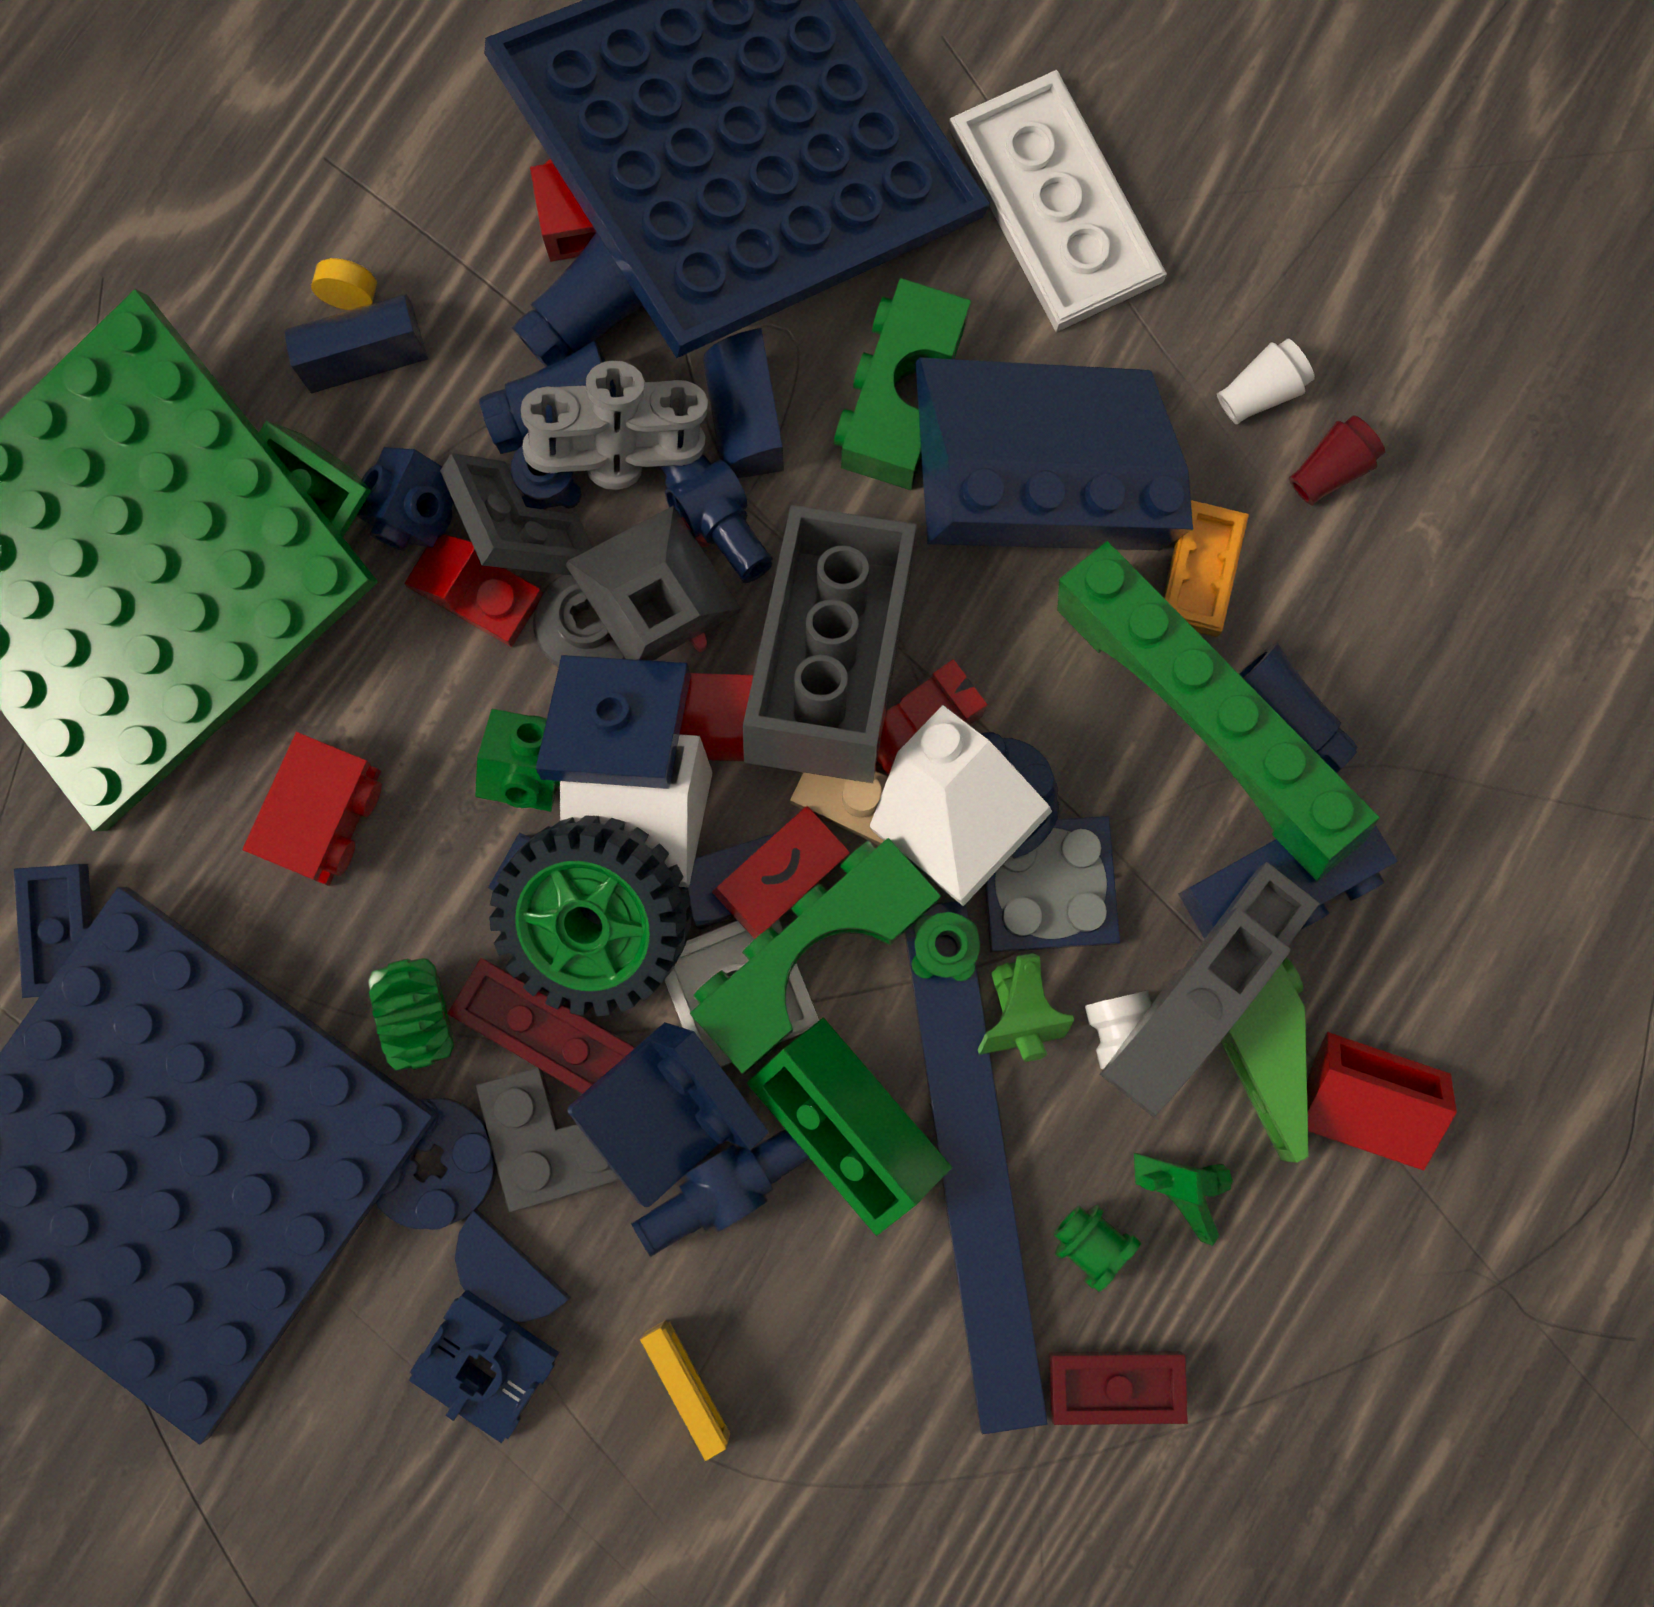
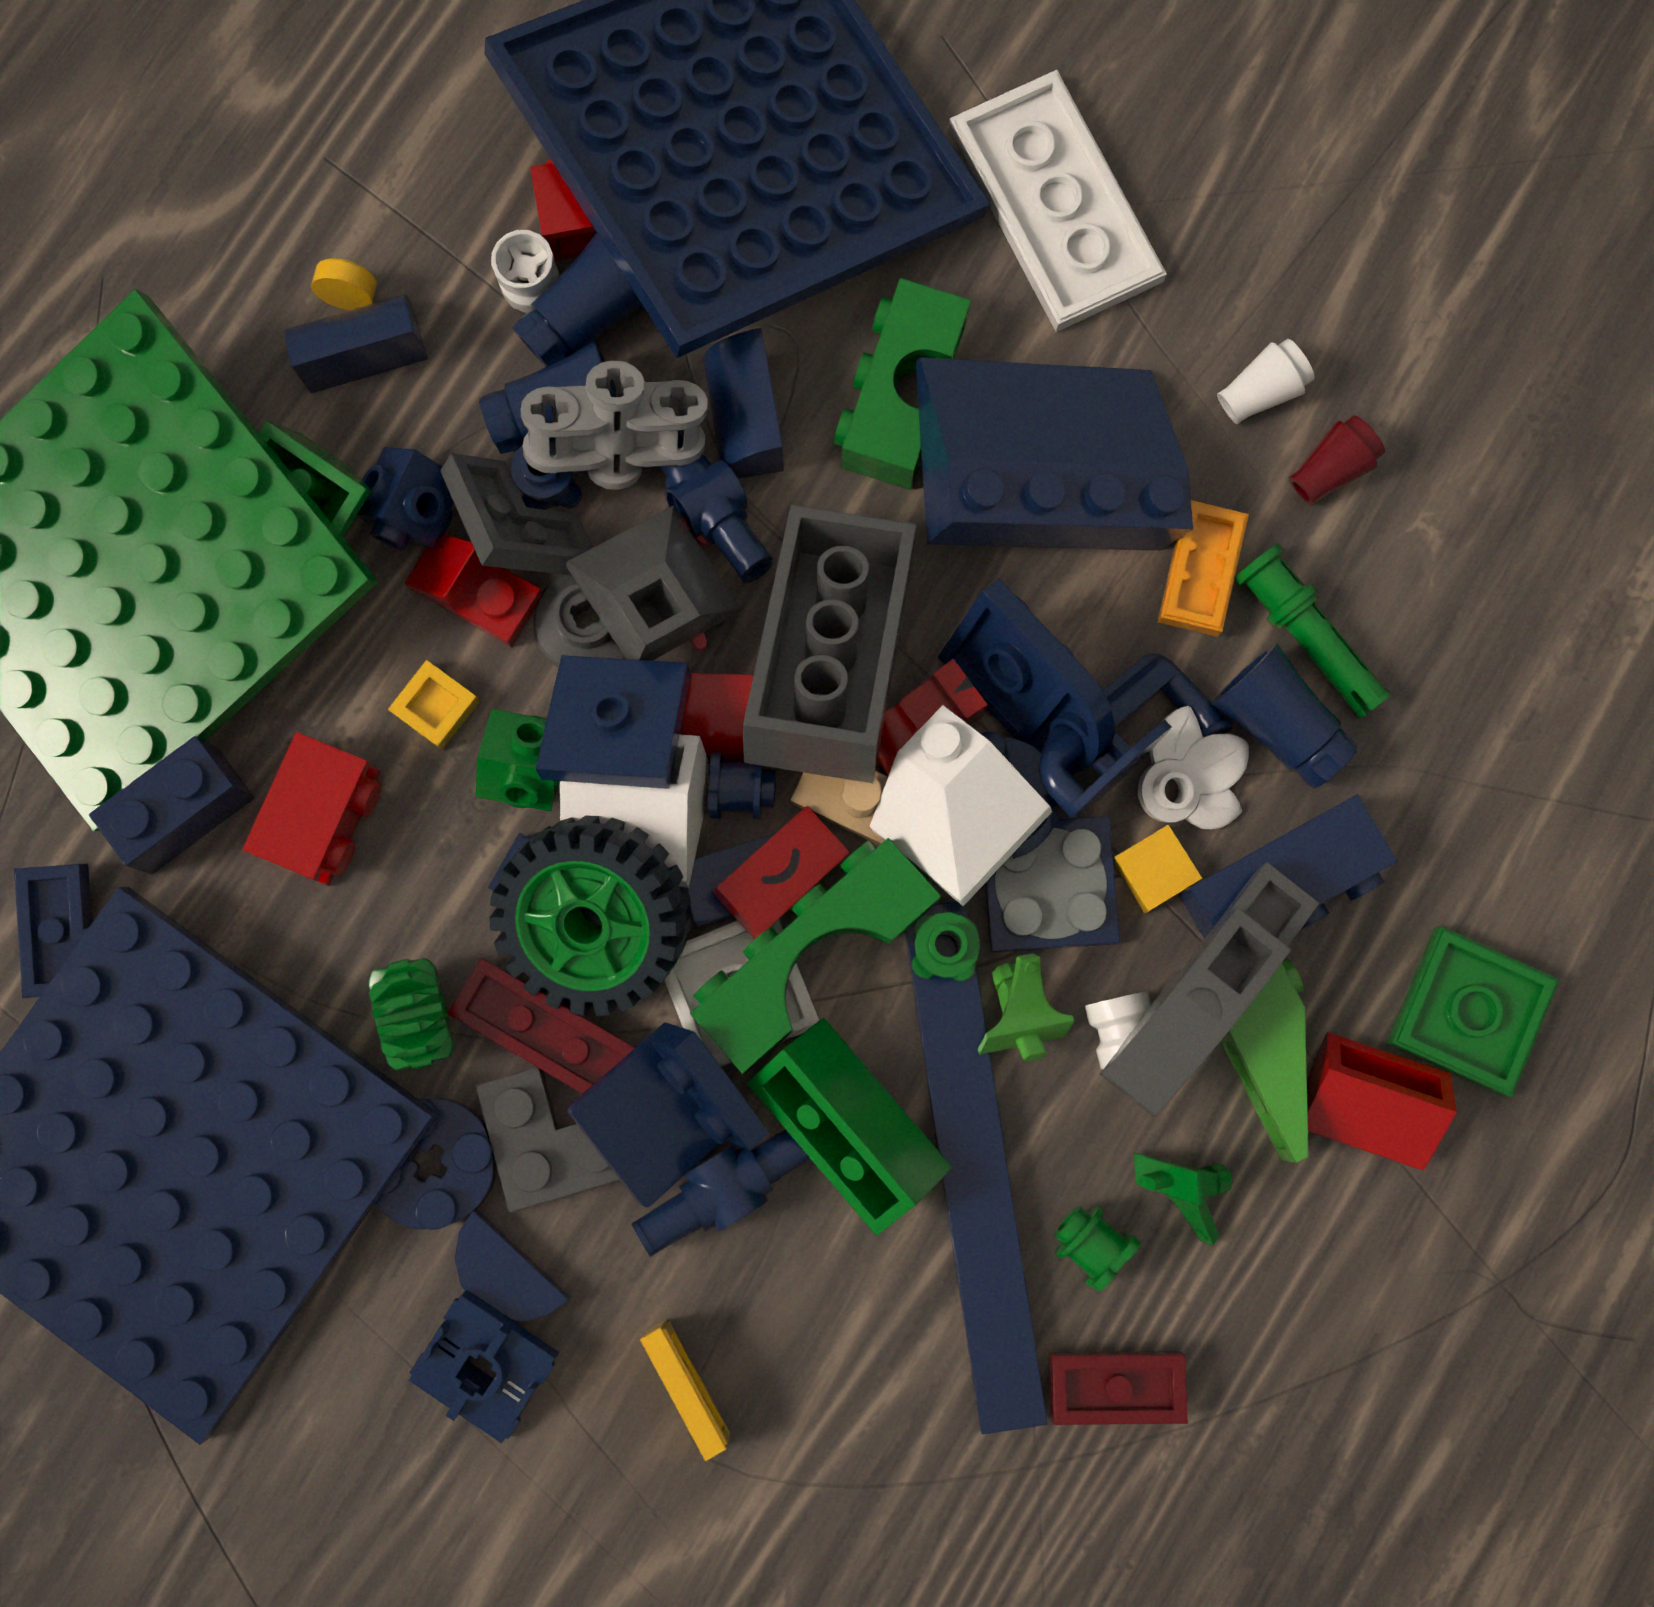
(171, 806): none -> dark blue brick
(434, 705): none -> yellow tile
(521, 257): none -> white wheel
(739, 787): none -> dark blue brick
(1057, 705): none -> dark blue plate
(1156, 869): none -> yellow tile
(1202, 771): none -> white plate
(1287, 780): green arch -> none
(1294, 607): none -> green pin
(1473, 1011): none -> green tile

